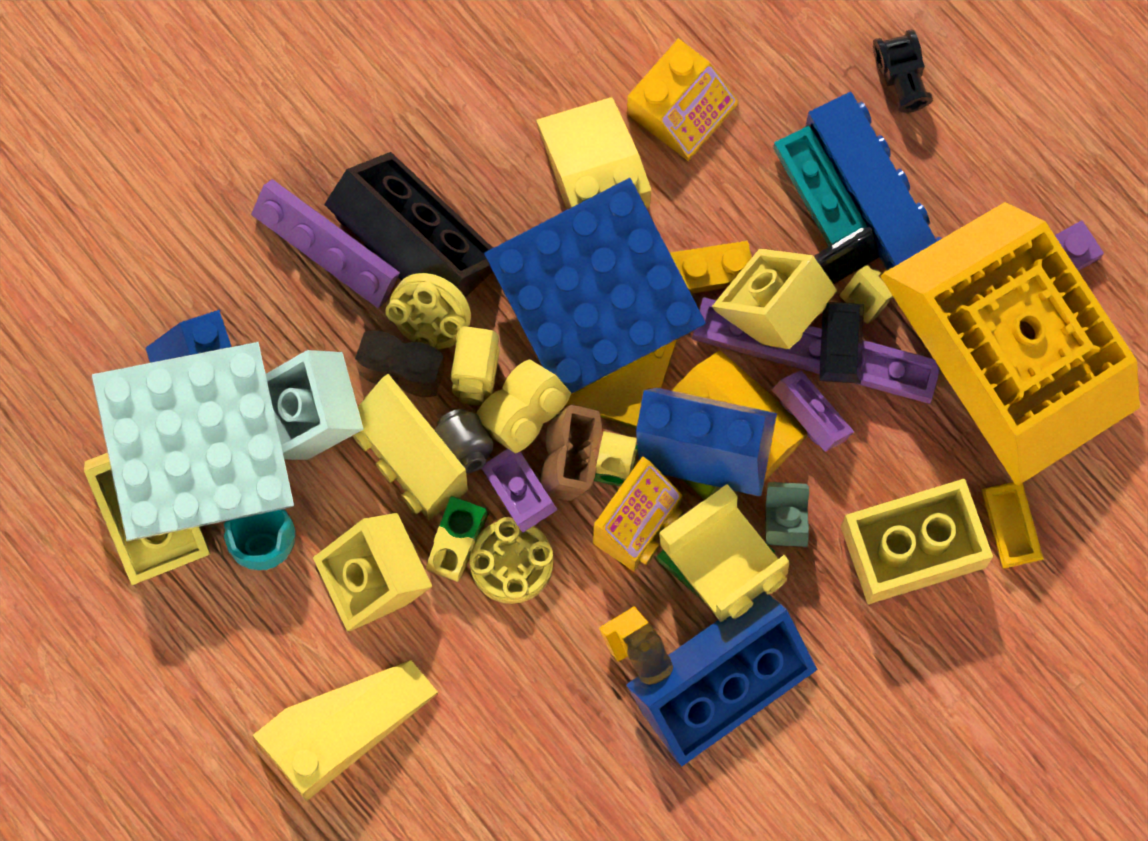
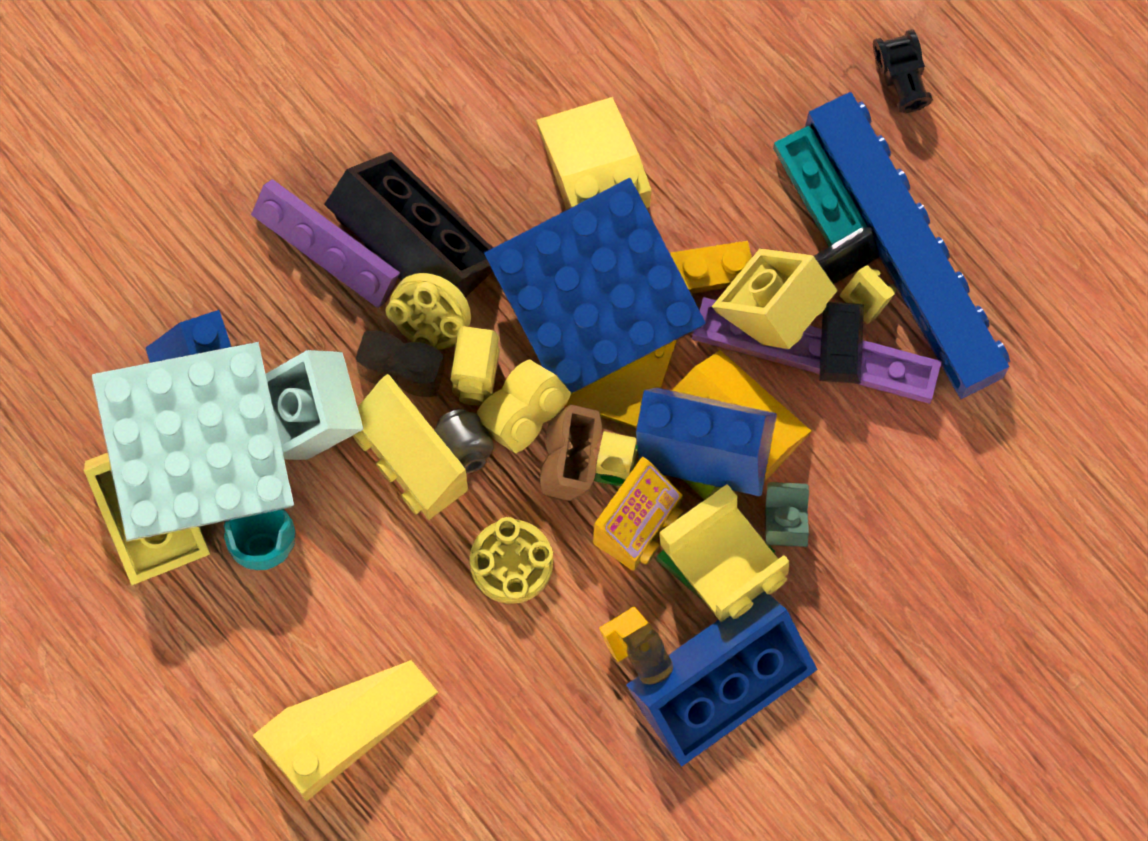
(372, 570): light yellow slope -> none
(456, 538): leg -> none
(519, 489): medium lavender plate -> none
(681, 100): yellow slope -> none
(812, 410): medium lavender plate -> none
(916, 541): light yellow brick -> none
(1012, 524): yellow tile -> none
(1023, 393): yellow slope -> none
(1080, 245): medium lavender plate -> none

